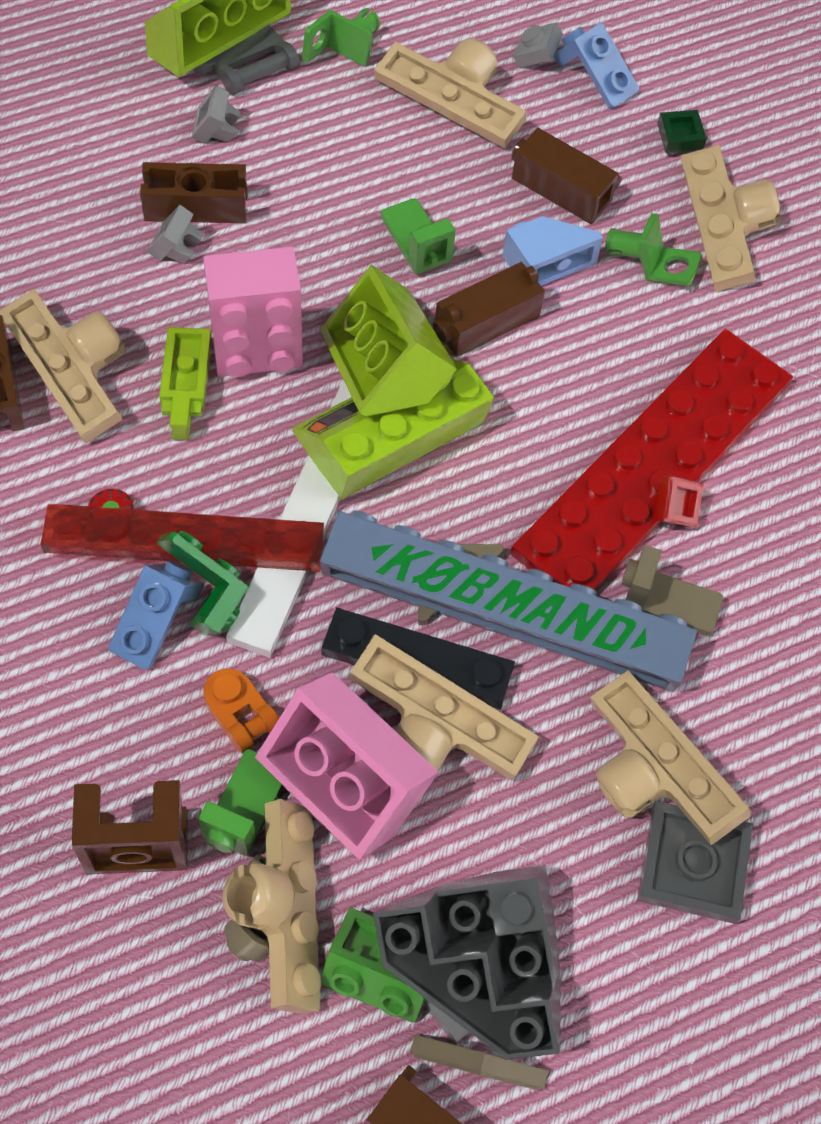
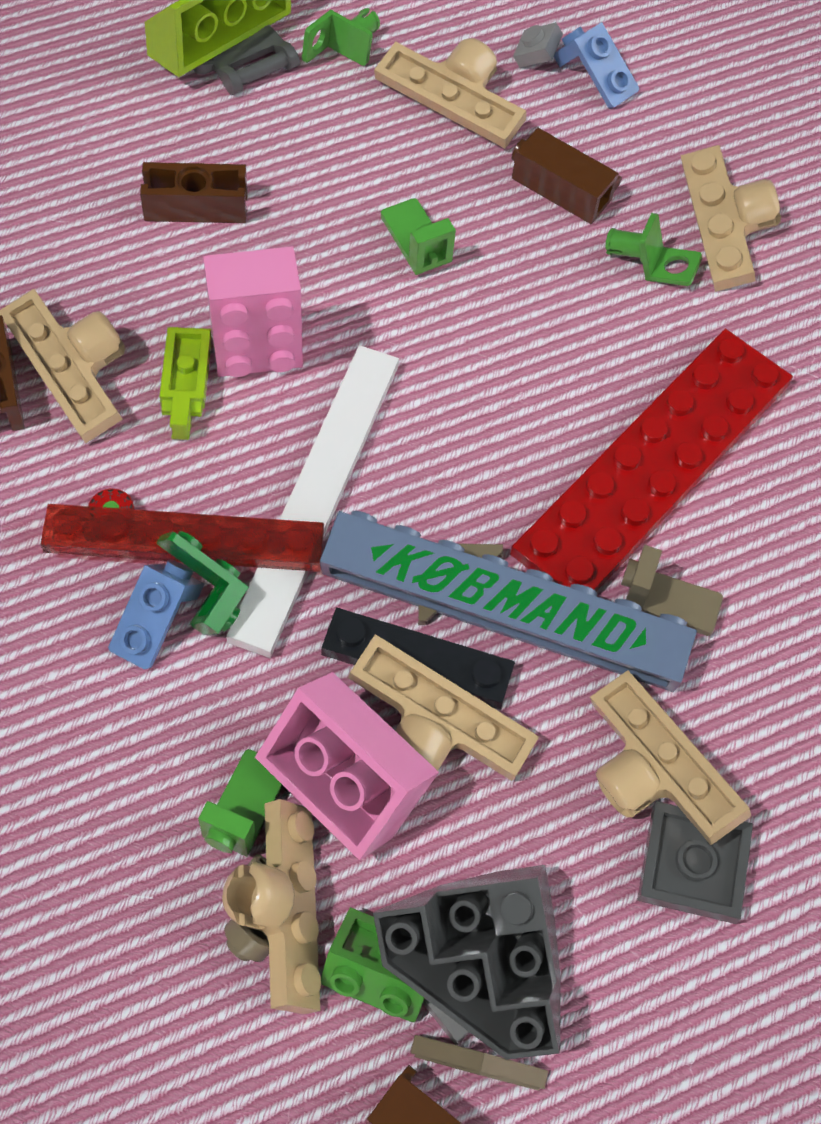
(131, 846): reddish brown panel -> none
(171, 235): light grey tile -> none
(215, 117): light grey tile -> none
(231, 695): orange plate -> none
(363, 449): lime slope -> none
(386, 346): lime slope -> none
(488, 309): reddish brown brick -> none
(551, 247): light blue slope -> none
(678, 501): tile -> none
(681, 131): dark green plate -> none

